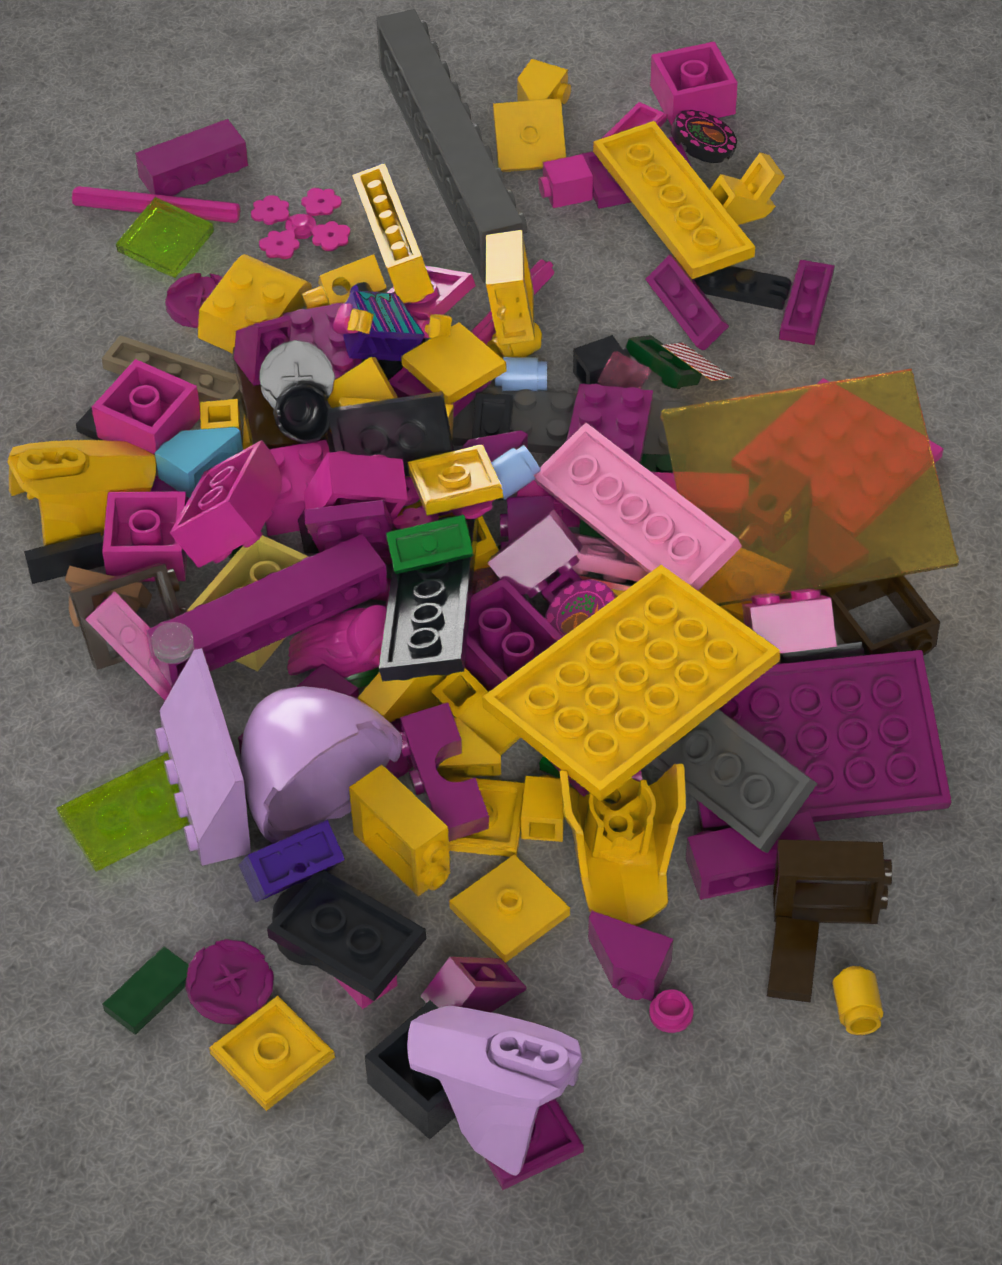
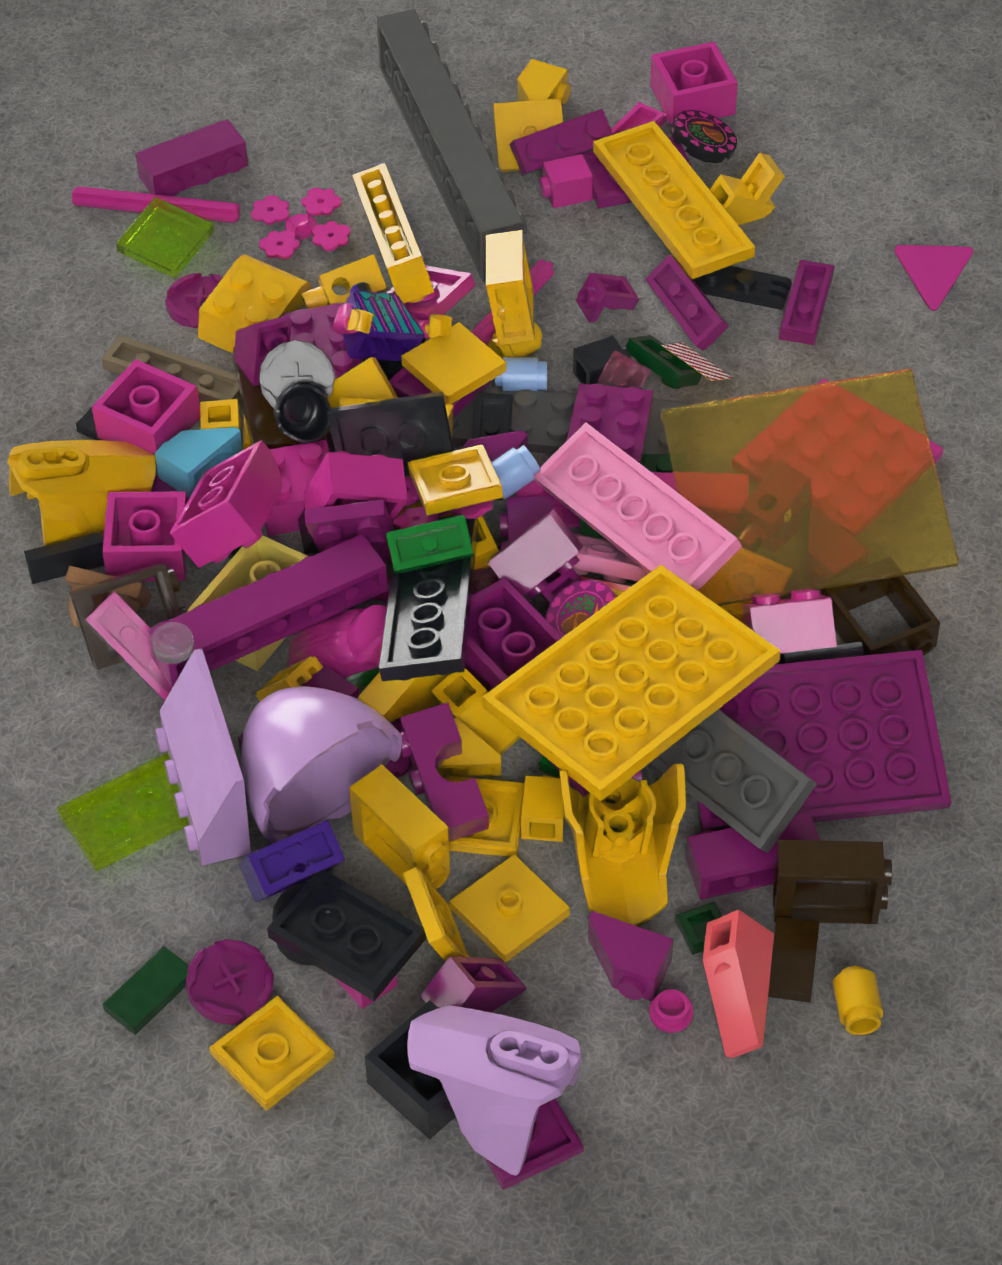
(290, 677): none -> yellow tile
(435, 916): none -> yellow tile
(560, 141): none -> magenta plate
(605, 291): none -> magenta bracket
(694, 923): none -> dark green tile
(738, 976): none -> coral slope
(933, 269): none -> dark pink piece

